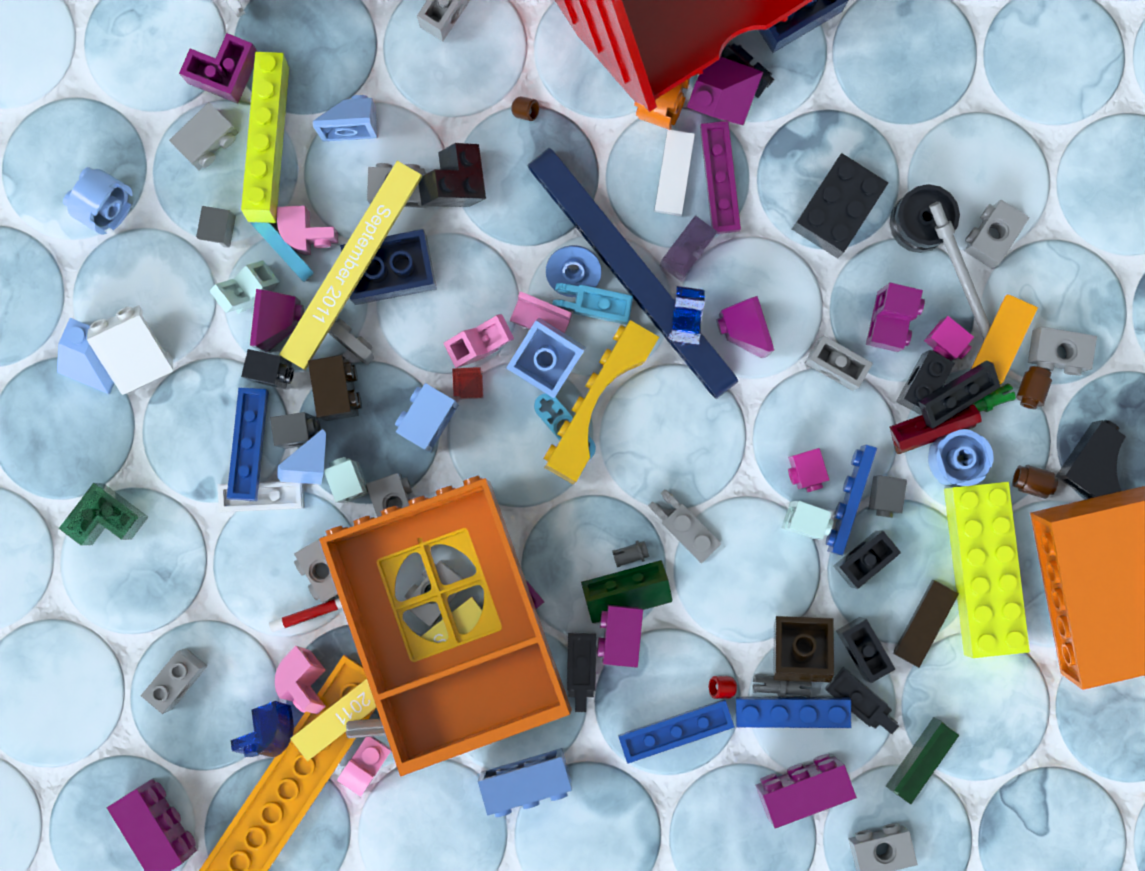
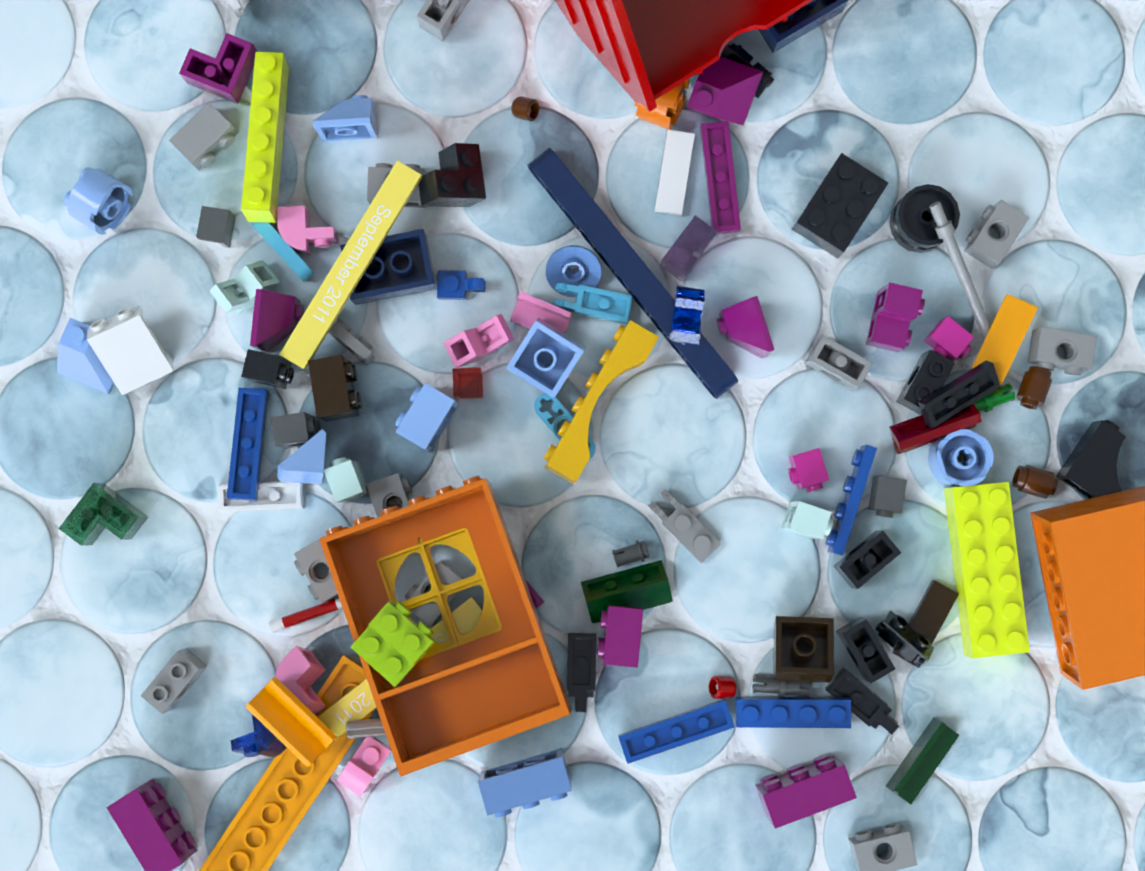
(291, 721): none -> light orange panel
(394, 642): none -> lime plate
(454, 285): none -> blue plate
(915, 646): none -> black hinge

